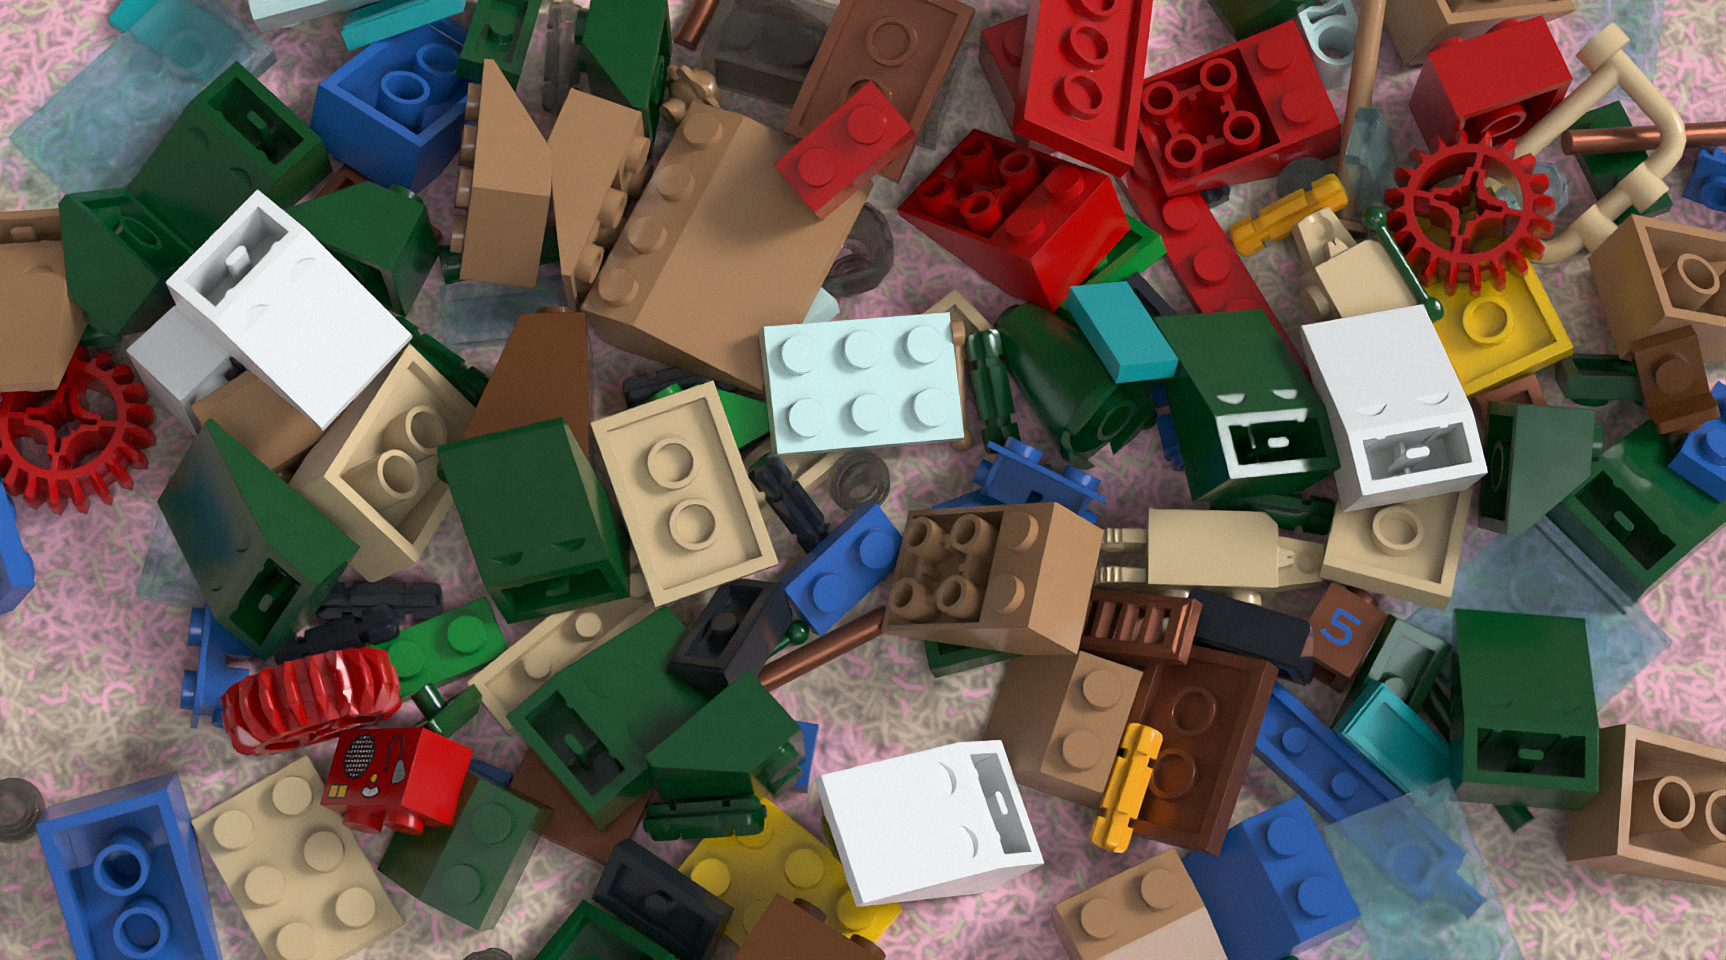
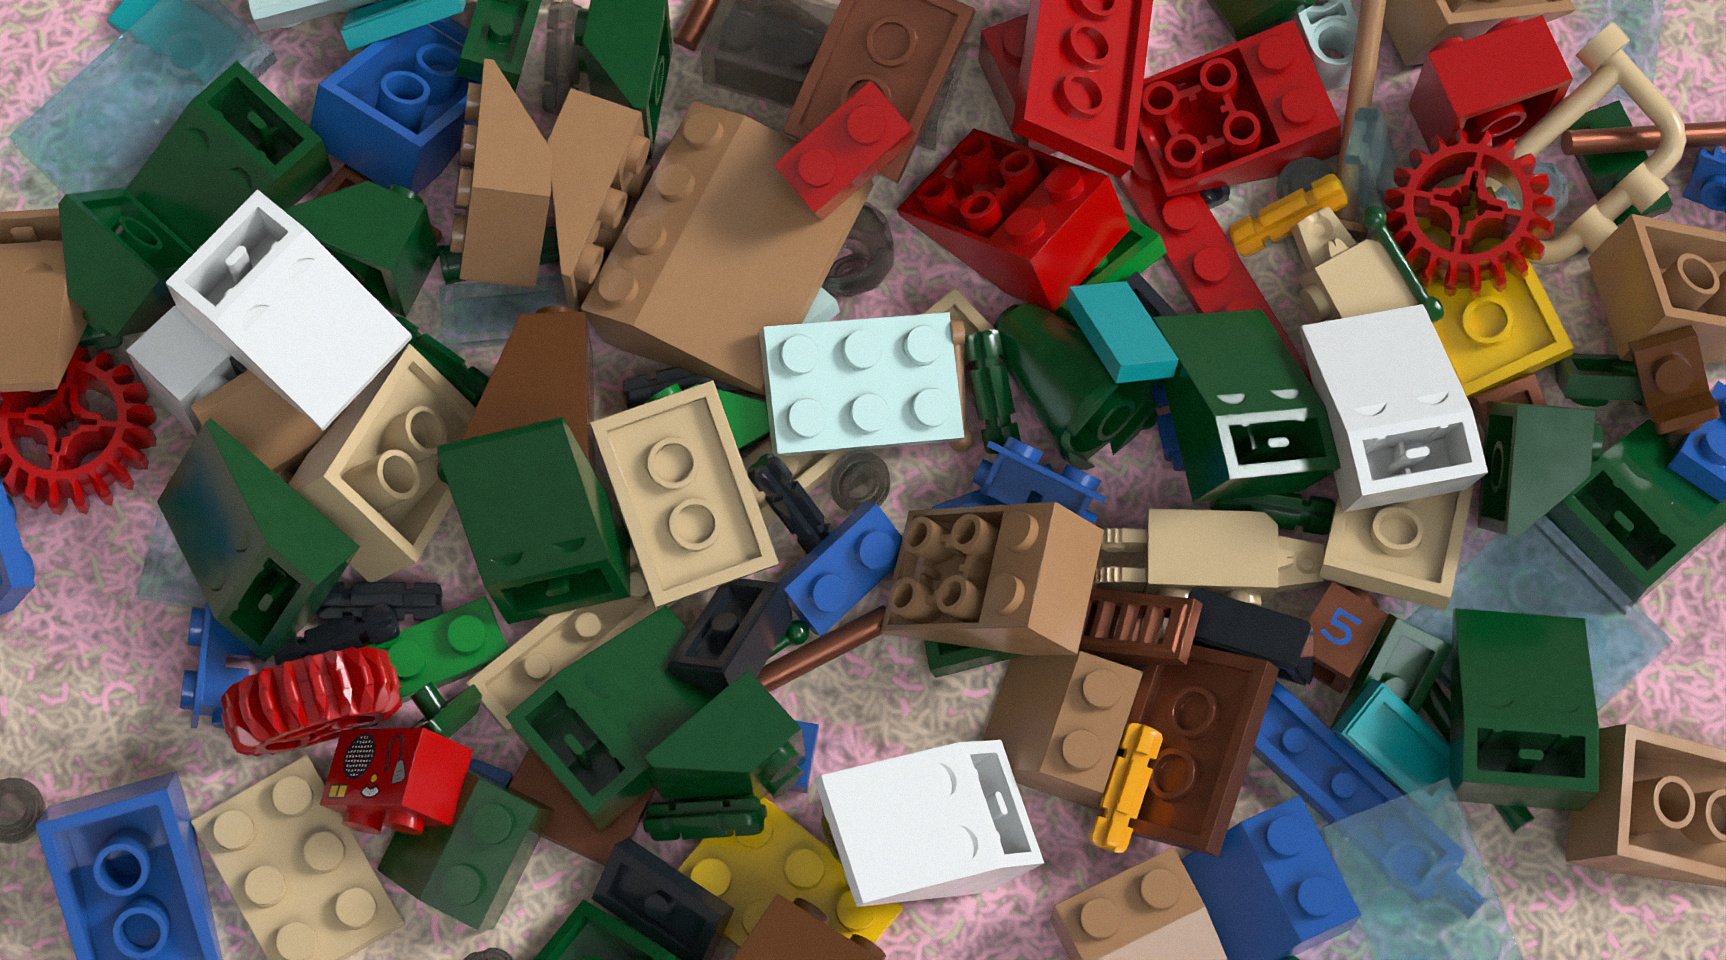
(687, 86): medium nougat plant -> none

